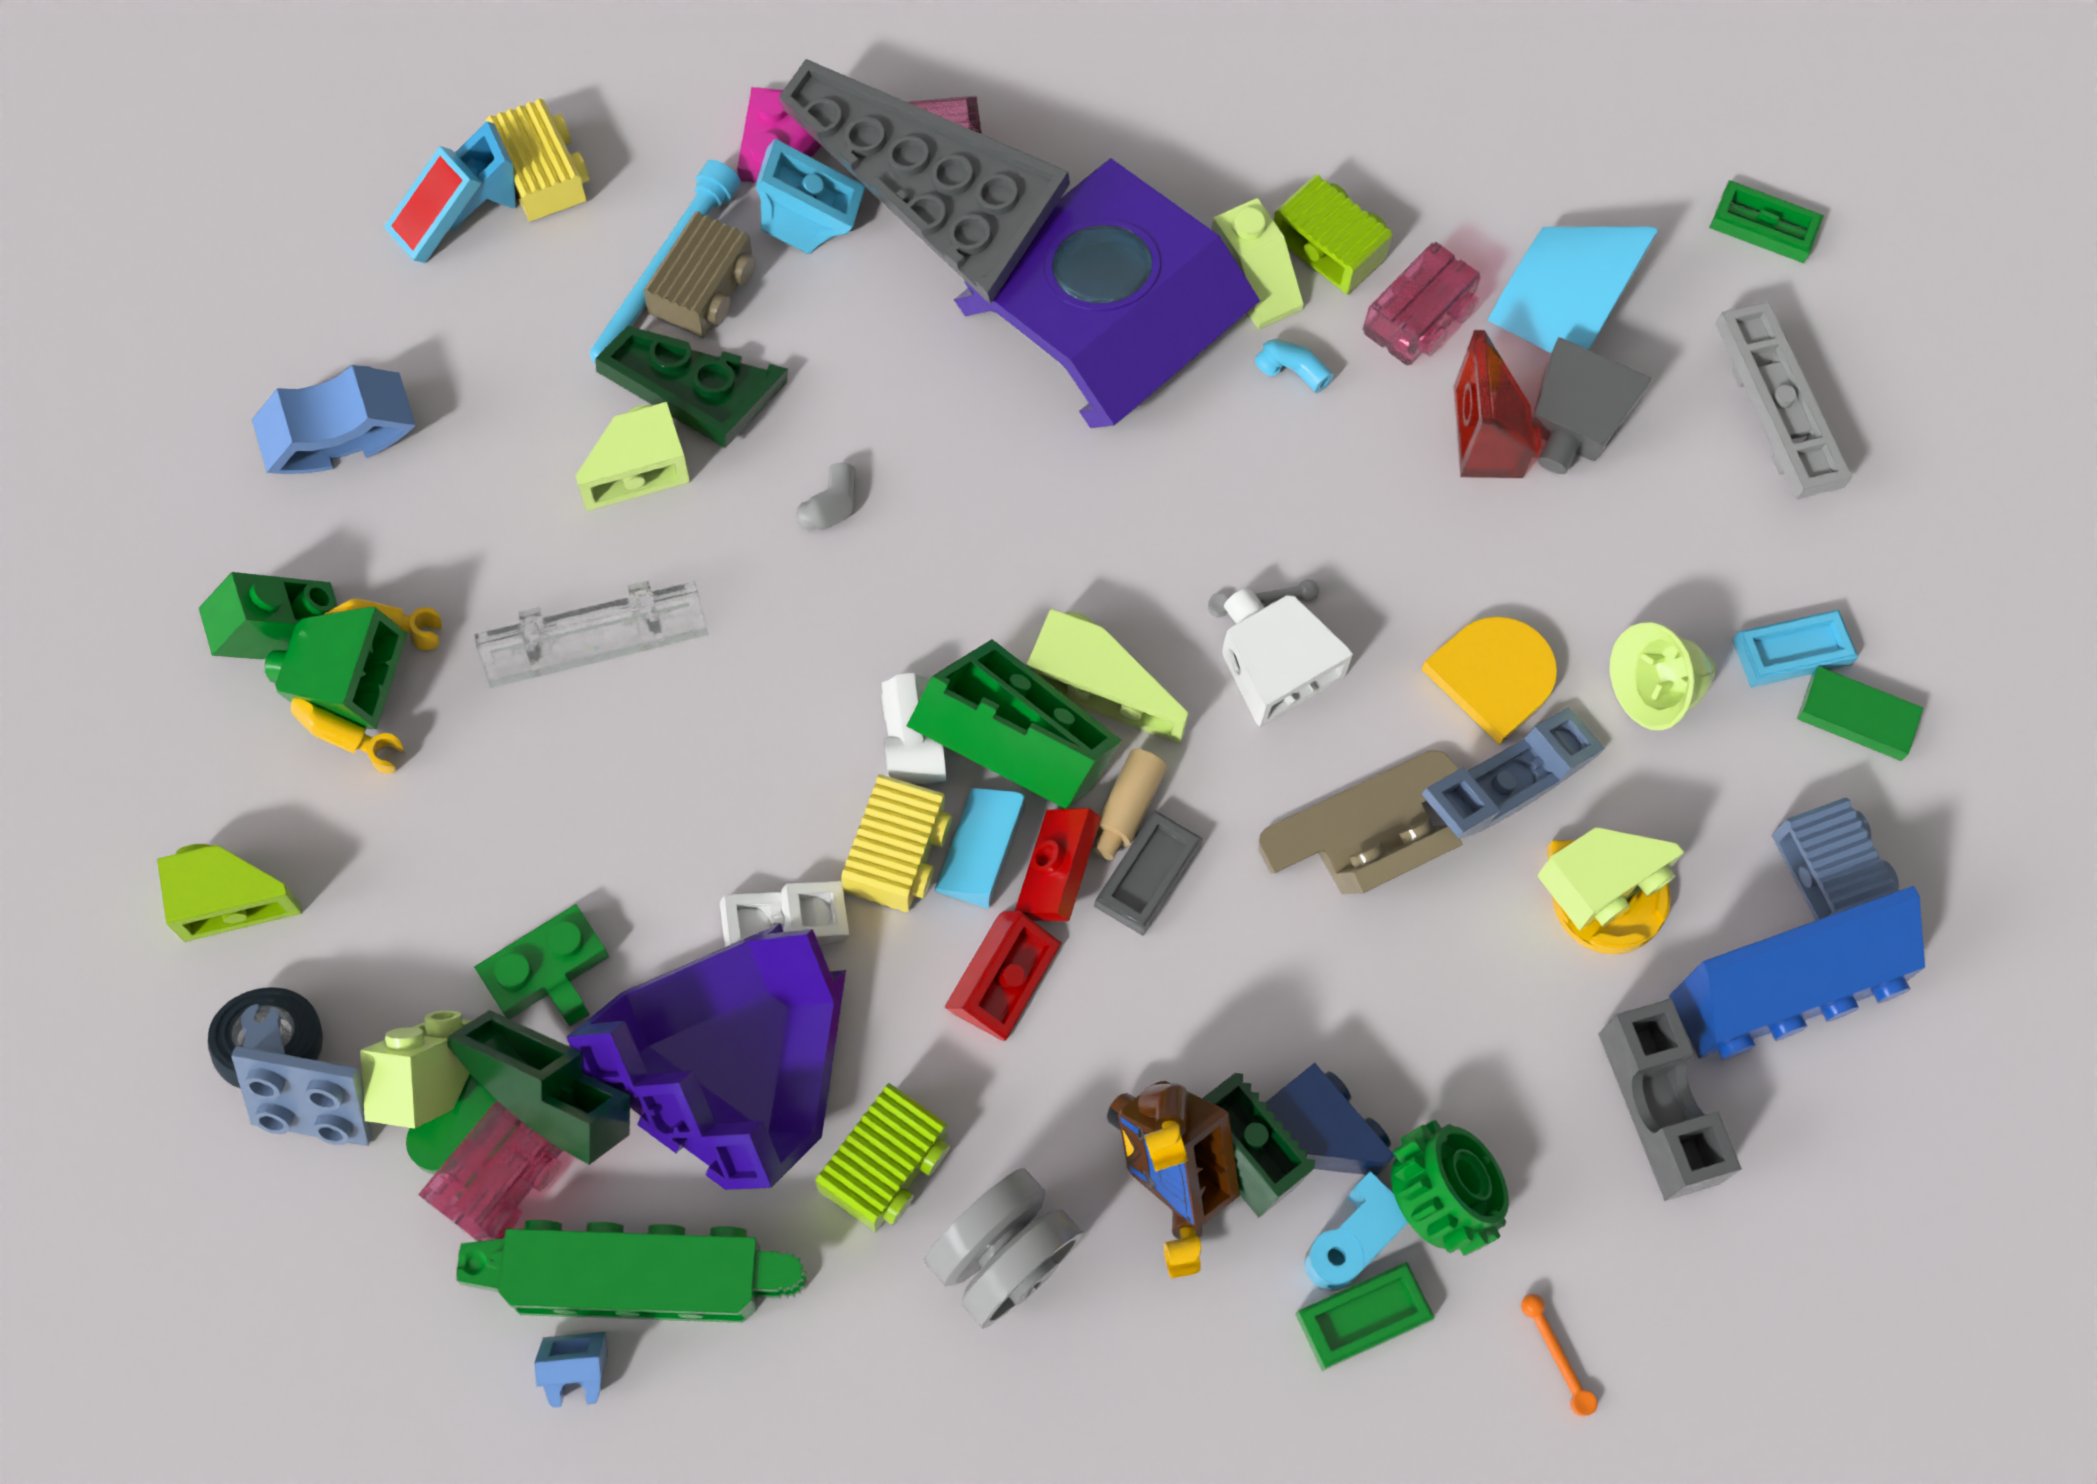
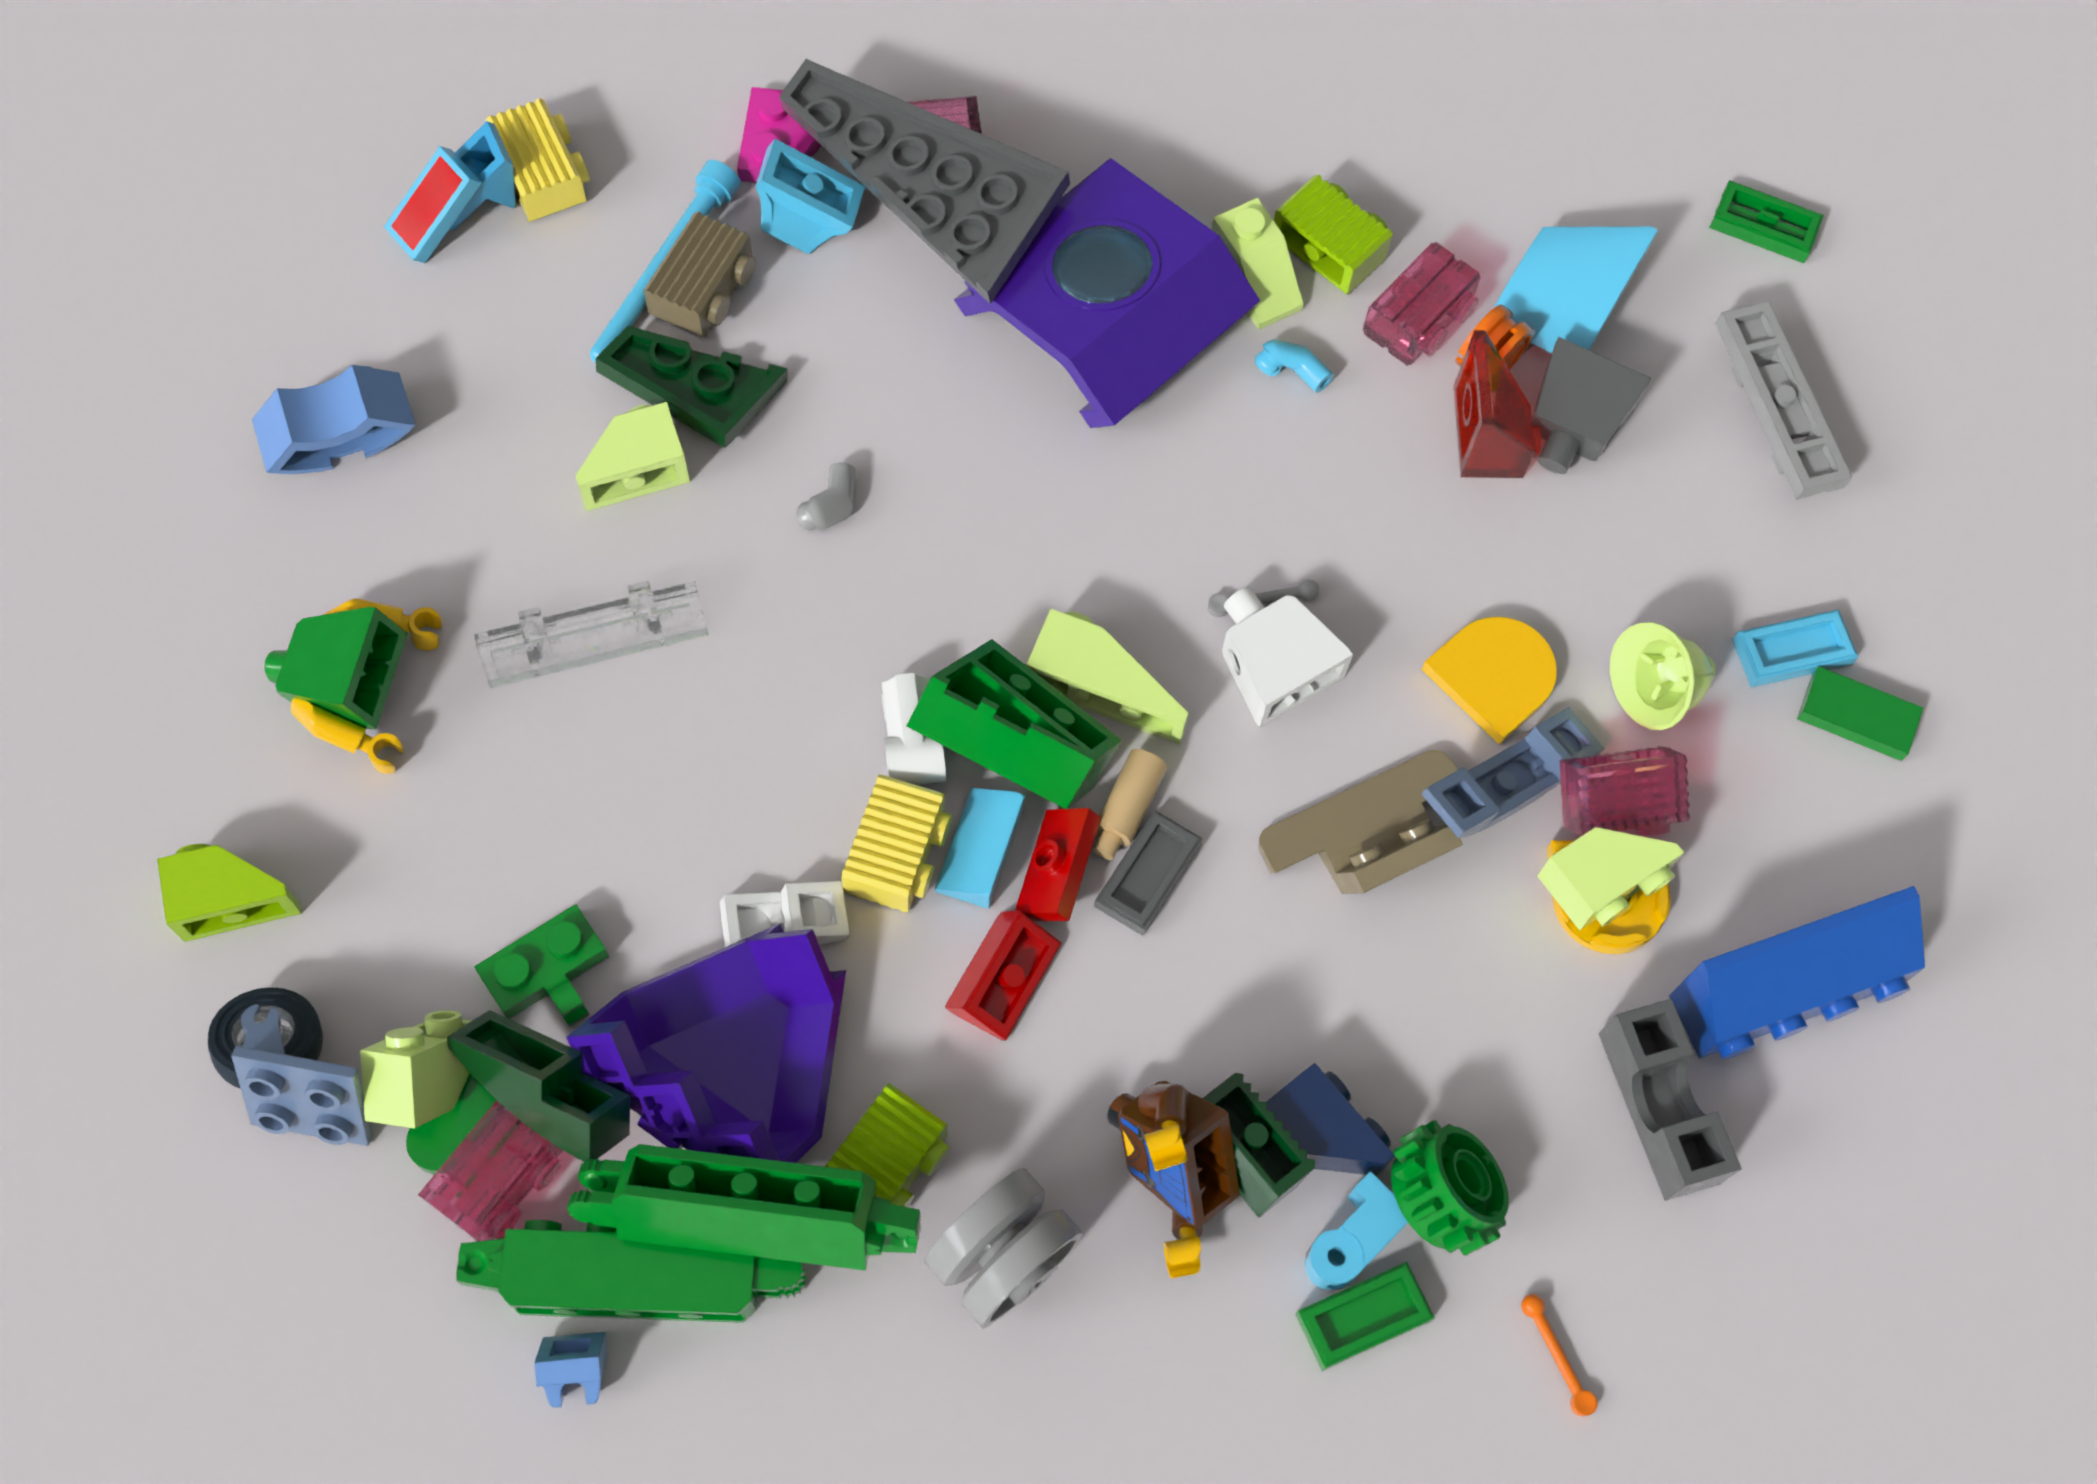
(259, 612): green slope -> none
(744, 1207): none -> green hinge
(1505, 333): none -> orange wheel
(1625, 791): none -> clear pink brick
(1834, 858): sand blue brick -> none

